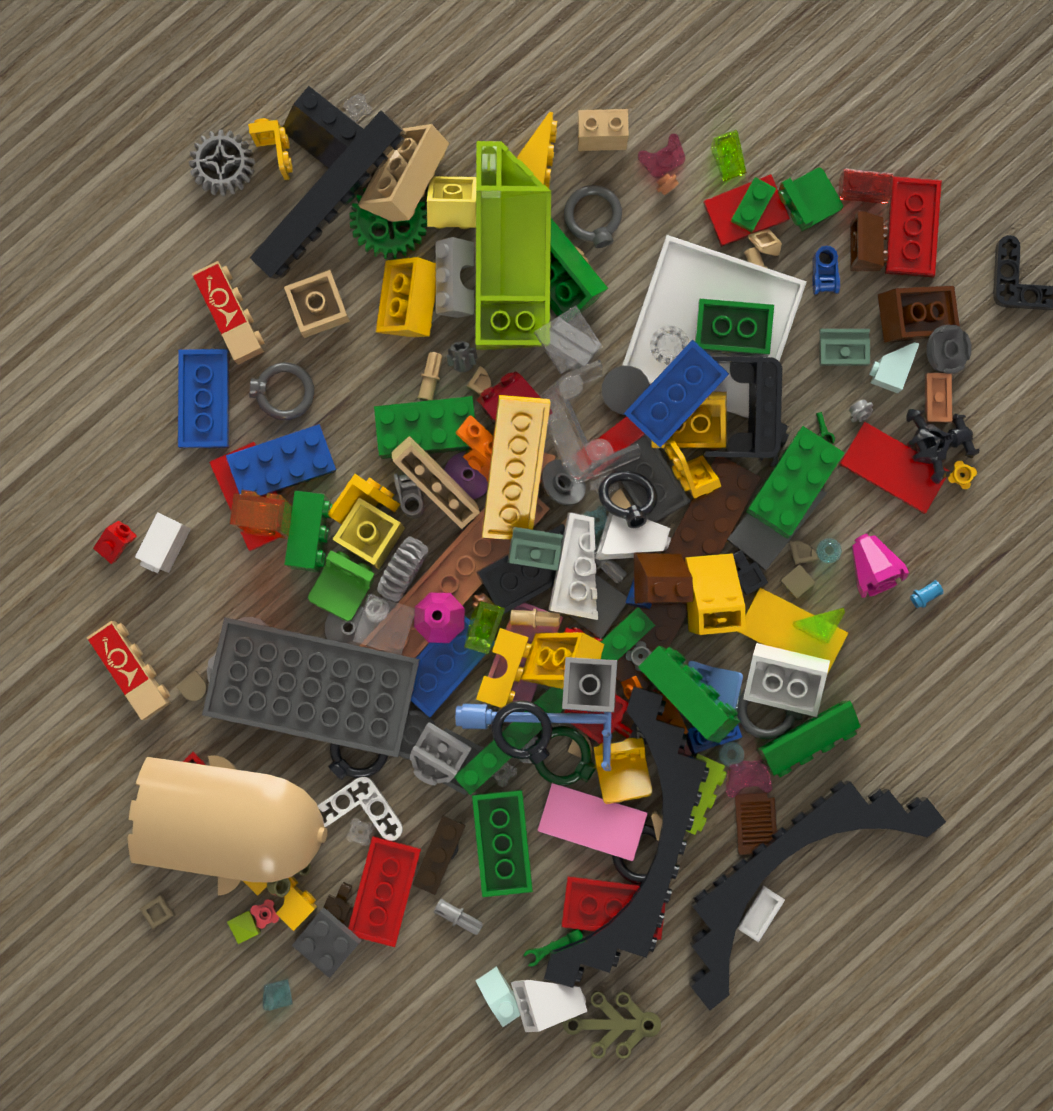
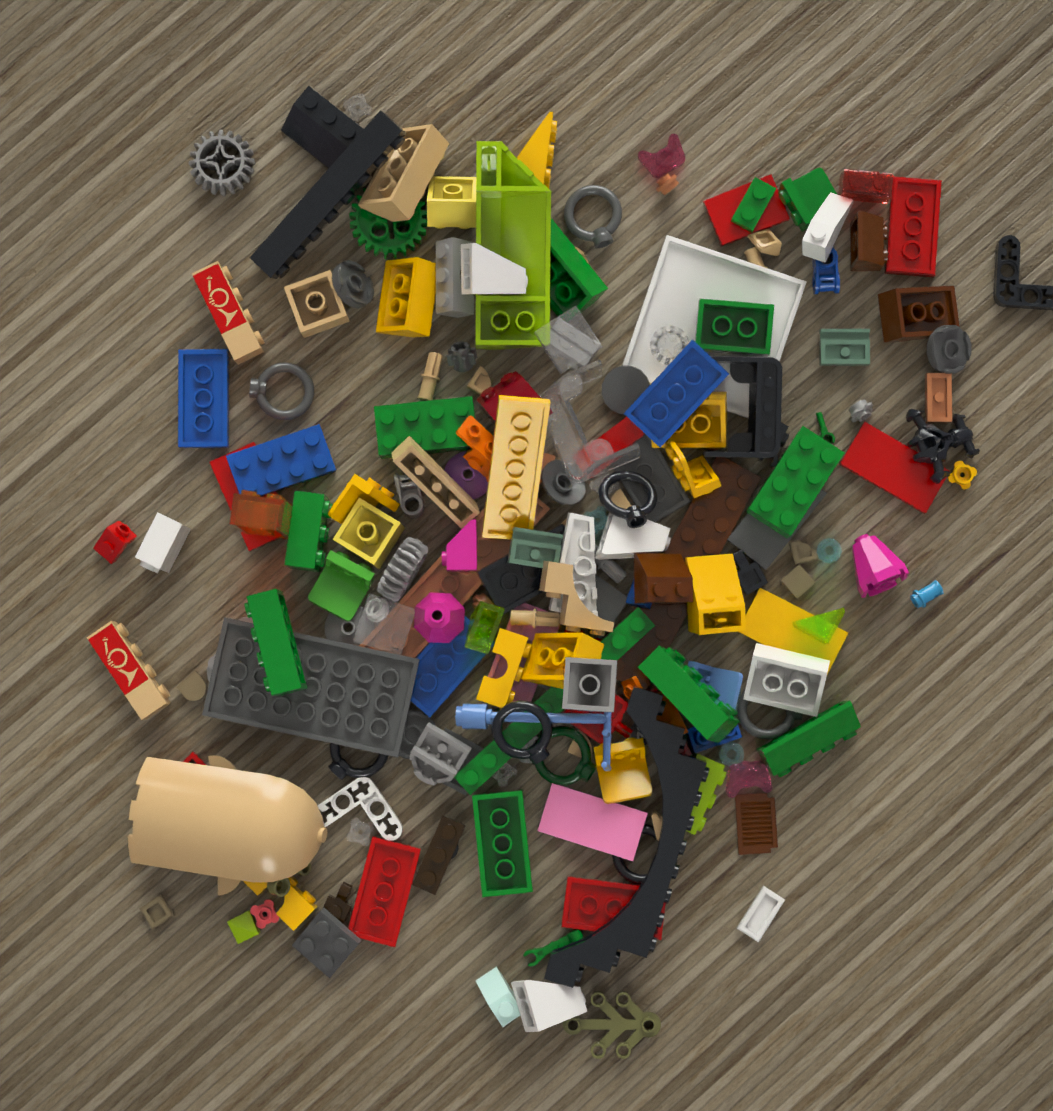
(270, 133): yellow bracket -> none
(276, 642): none -> green brick
(276, 995): clear light blue slope -> none
(352, 284): none -> dark grey tile
(458, 917): light grey axle -> none
(462, 550): none -> dark pink slope
(489, 273): none -> white slope
(558, 580): none -> tan arch
(602, 129): tan piece -> none
(633, 655): light grey plate -> none
(726, 901): black arch -> none
(728, 155): clear neon green slope -> none
(825, 227): none -> white slope
(893, 368): light aqua slope -> none

